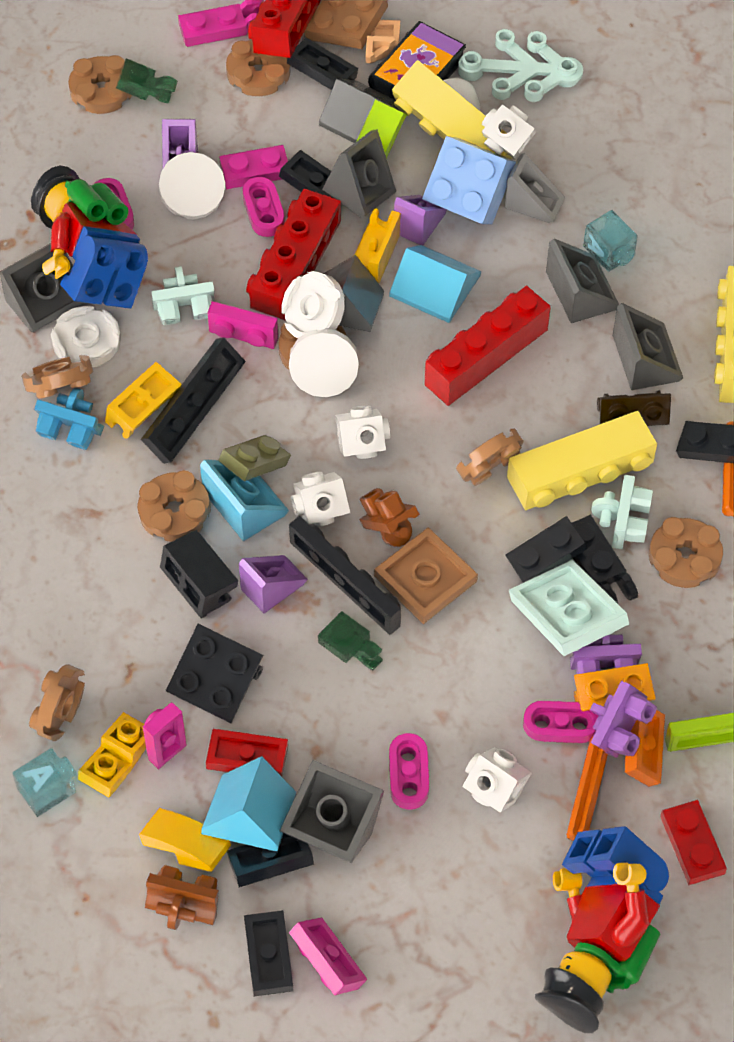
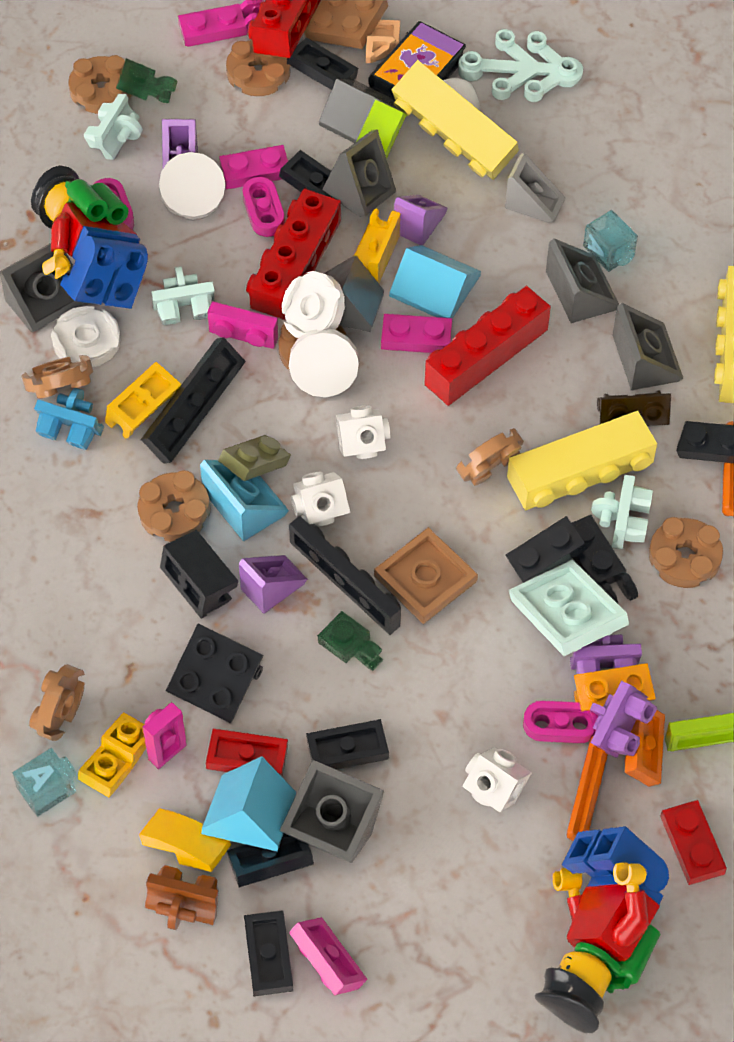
(116, 126): none -> light aqua hips
(349, 745): none -> black plate
(388, 515): dark orange hips -> none
(409, 774): dark pink plate -> none
(415, 333): none -> dark pink plate
(468, 180): light blue brick -> none
(516, 139): white brick -> none

